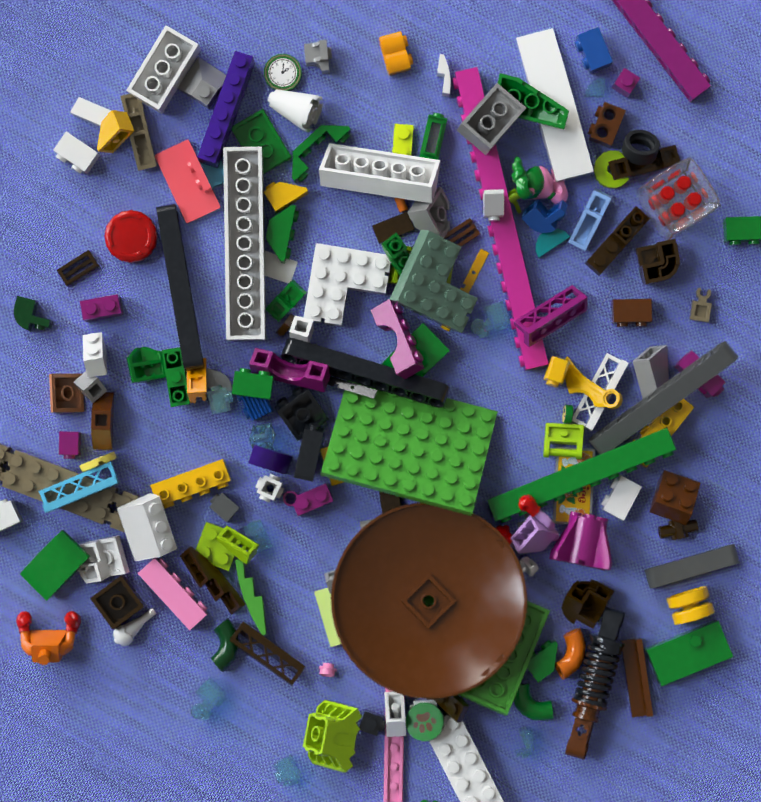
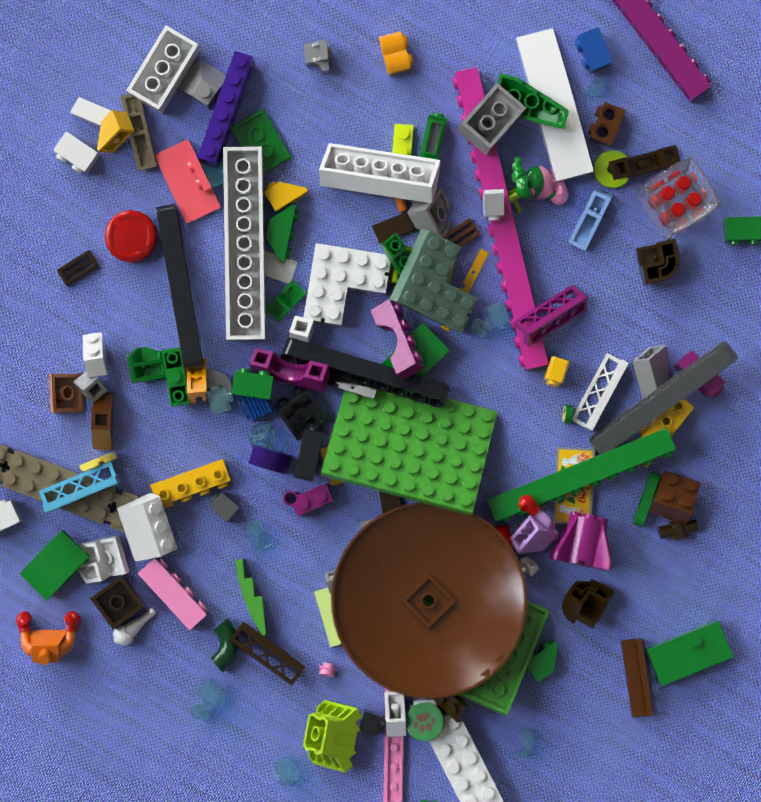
(25, 315): dark green brick -> none
(69, 444): magenta brick -> none
(101, 308): magenta brick -> none
(208, 575): dark brown slope -> none
(212, 549): lime plate -> none
(240, 553): lime slope -> none
(262, 488): white brick -> none
(282, 72): tile -> none
(286, 325): dark brown tile -> none
(297, 107): white cone -> none
(336, 133): green slope -> none
(443, 71): white slope -> none
(531, 708): green cylinder -> none
(542, 219): blue brick -> none
(550, 240): teal tile -> none
(563, 434): lime plate -> none
(574, 654): orange cylinder -> none
(578, 383): yellow piece -> none
(597, 680): black piece -> none
(617, 241): dark brown slope -> none
(621, 497): white brick -> none
(625, 82): magenta brick -> none
(631, 311): reddish brown brick -> none
(640, 137): black tyre -> none
(646, 499): none -> green beam
(690, 605): yellow wheel -> none
(692, 566): dark grey beam -> none
(701, 310): dark tan plate -> none

